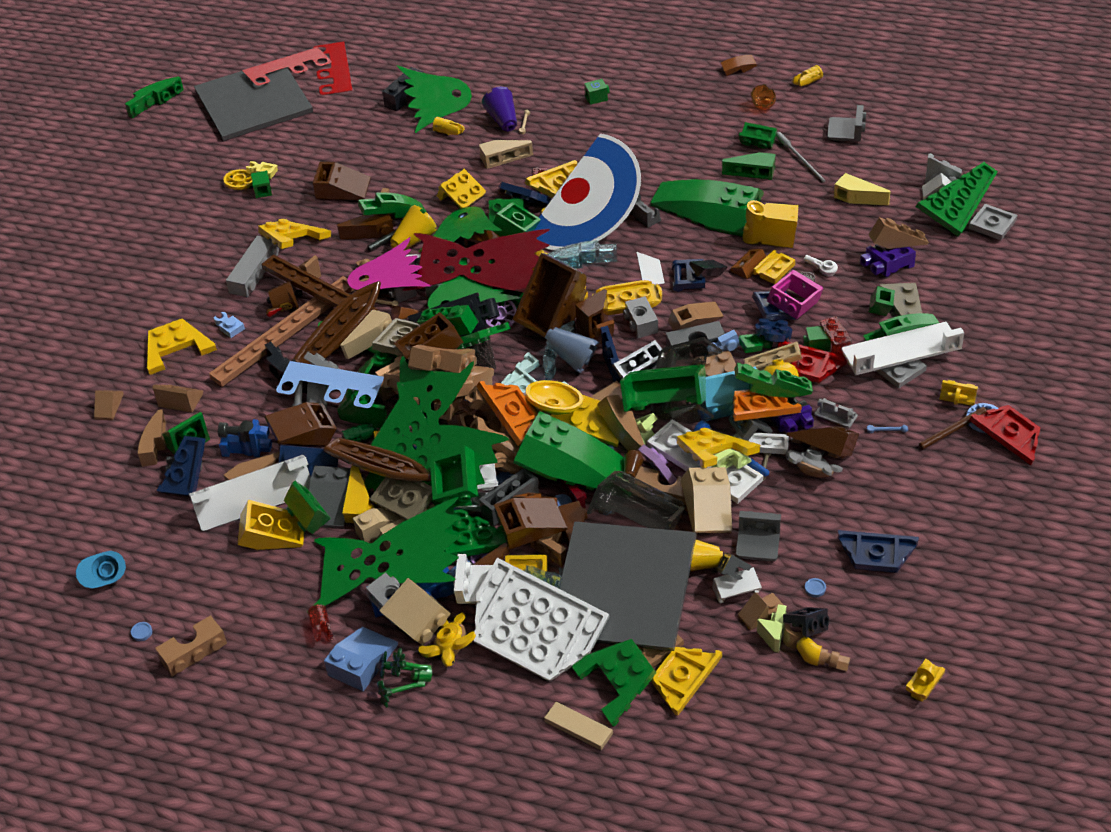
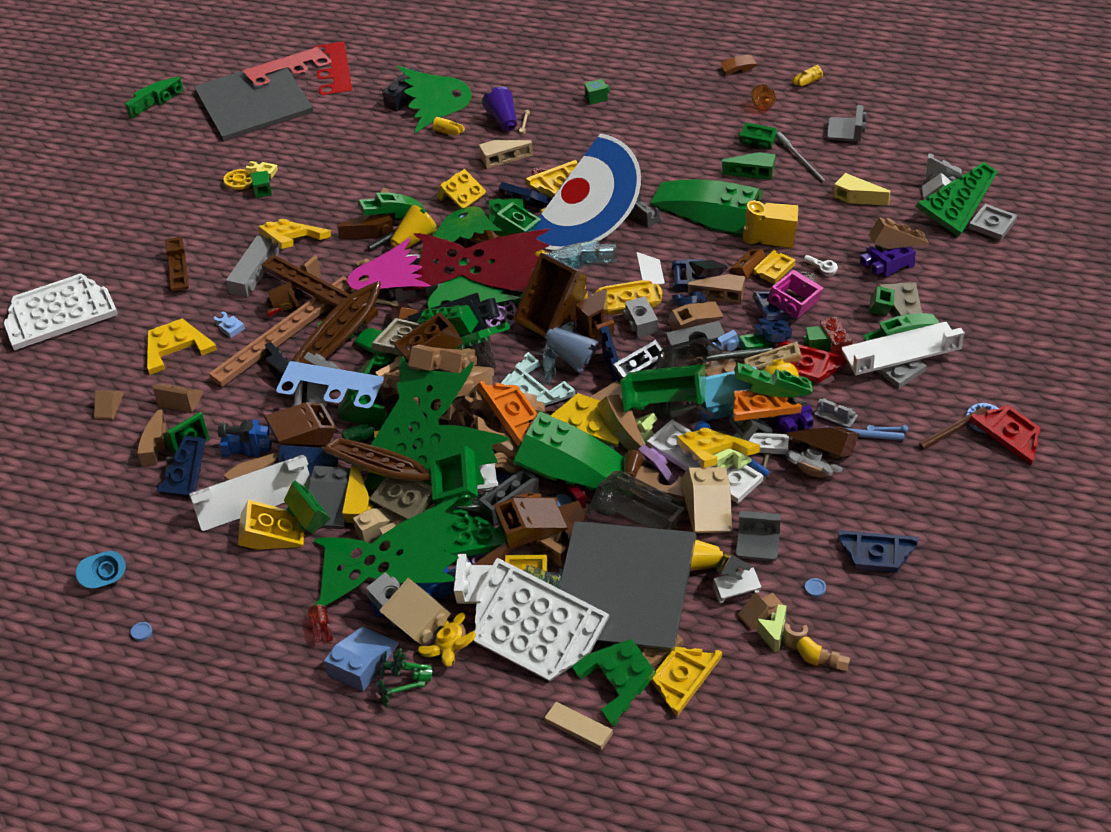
(57, 310): none -> white plate
(177, 264): none -> reddish brown slope
(180, 656): medium nougat arch -> none
(339, 182): reddish brown slope -> none
(365, 333): tan slope -> none
(553, 397): yellow dish -> none
(681, 300): none -> dark blue plate
(720, 288): none -> medium nougat slope
(738, 354): none -> pearl dark grey bar
(809, 618): black bracket -> none
(879, 434): none -> medium blue bar
(924, 680): yellow hips -> none
(958, 392): yellow hips -> none

